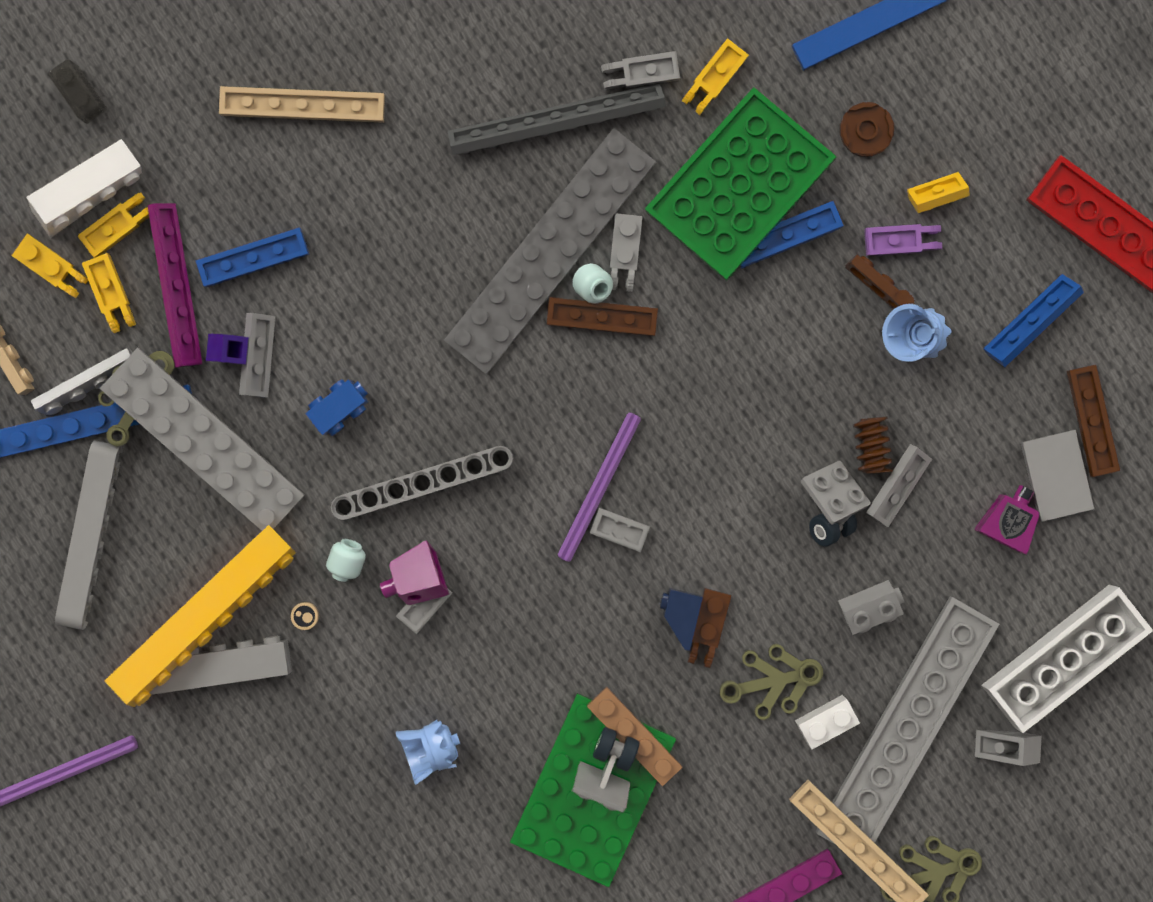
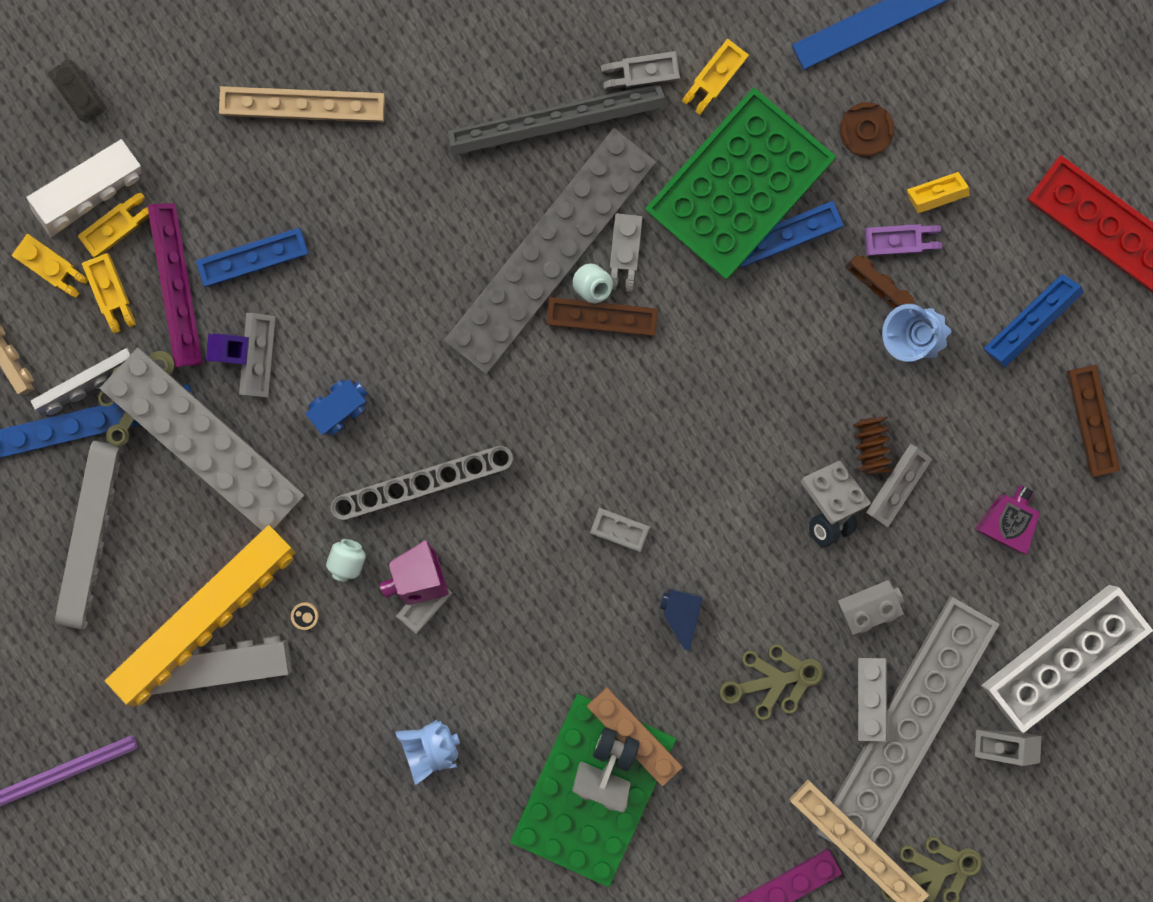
(599, 487): medium lavender axle -> none
(709, 624): reddish brown hinge -> none
(827, 722): white brick -> none
(872, 699): none -> light grey plate
(1057, 475): light grey tile -> none

